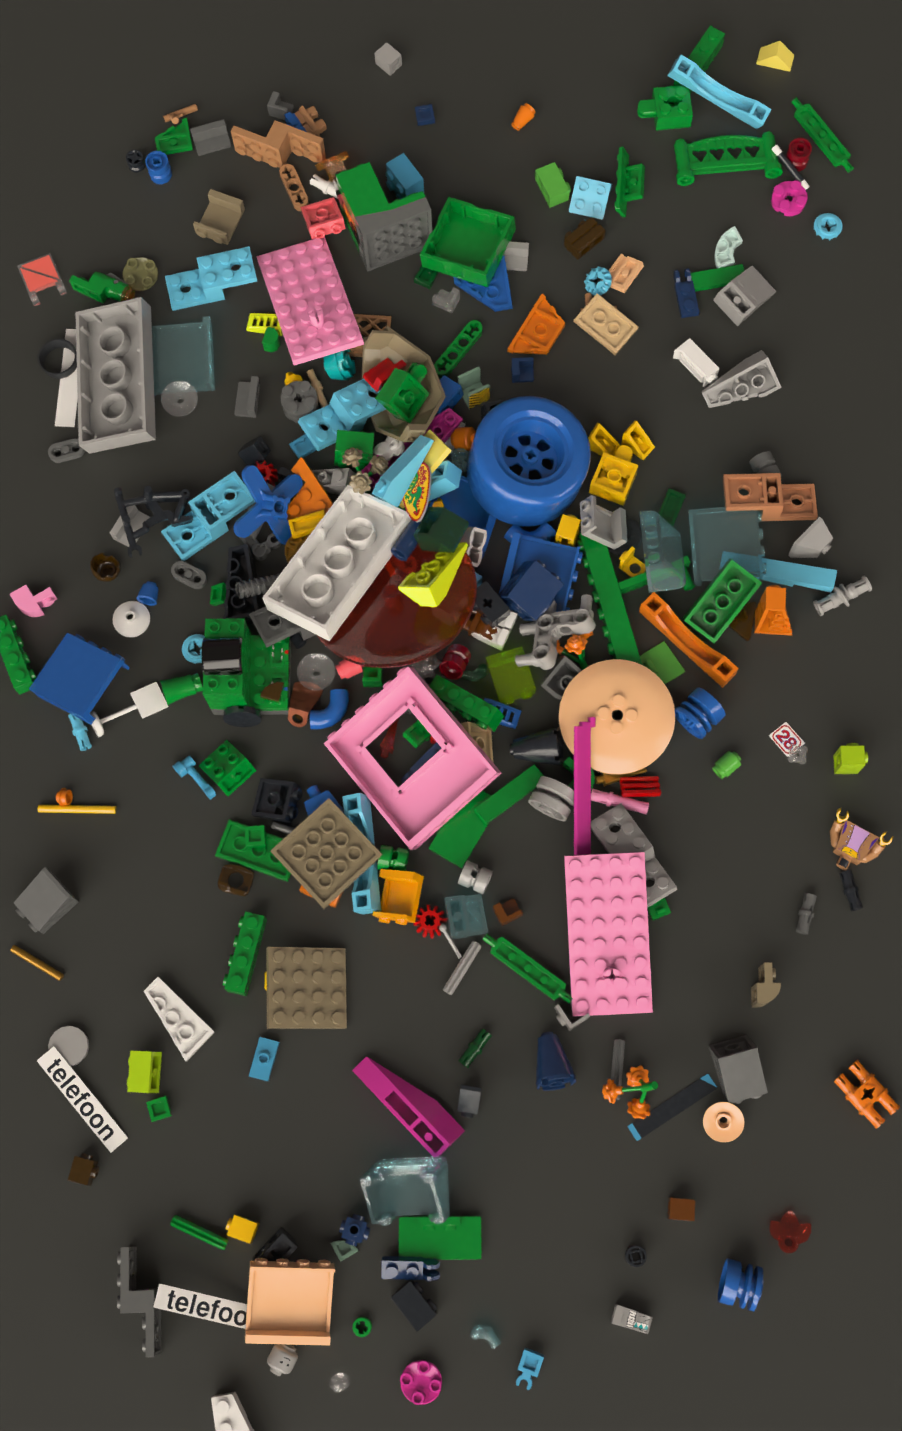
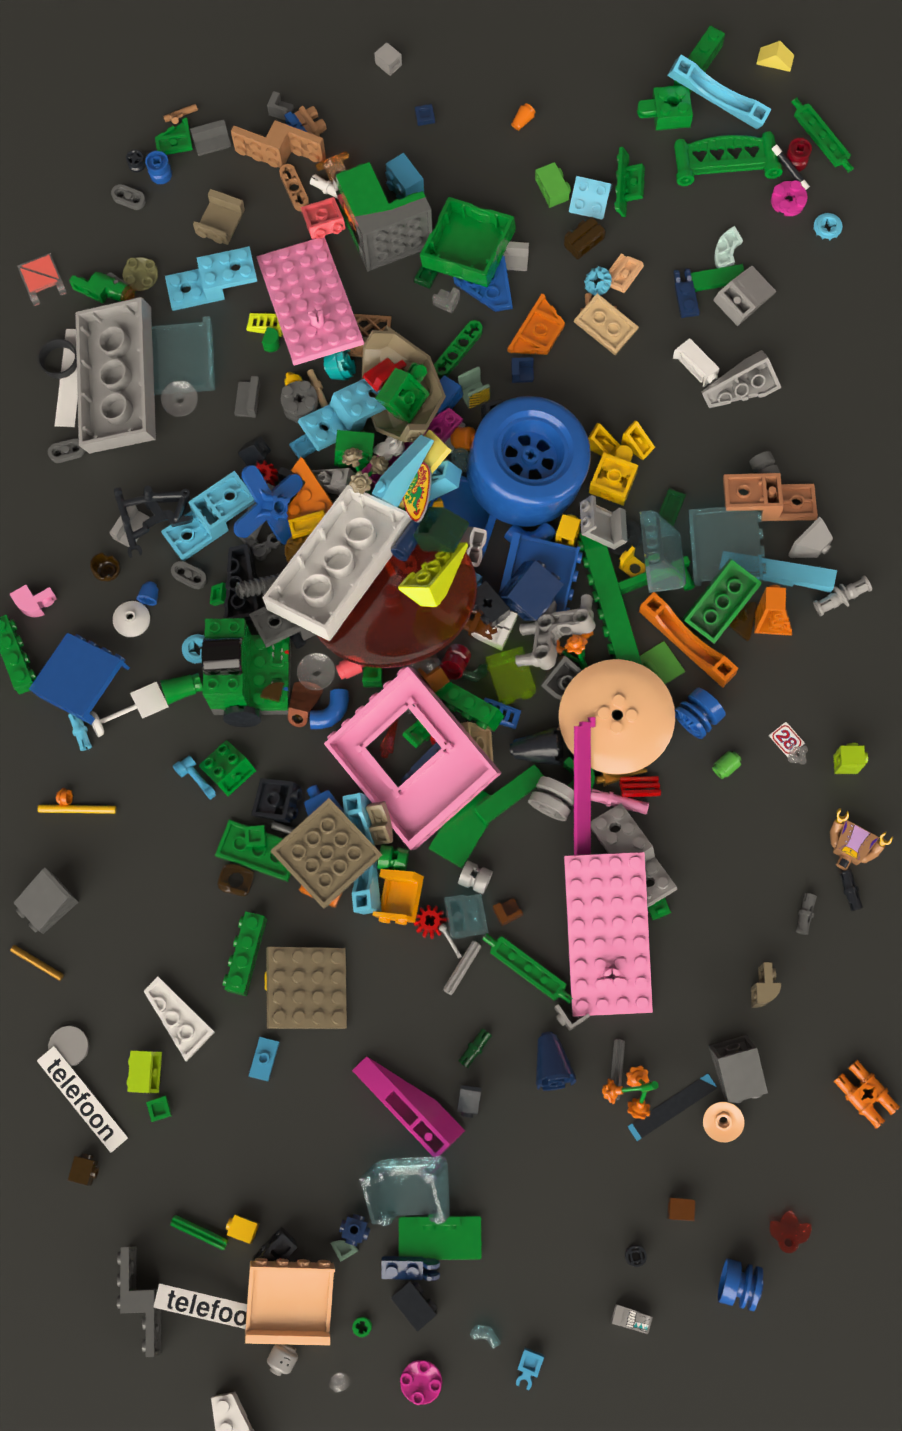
(129, 198): none -> dark grey plate
(381, 823): none -> dark tan slope
(435, 679): none -> reddish brown panel

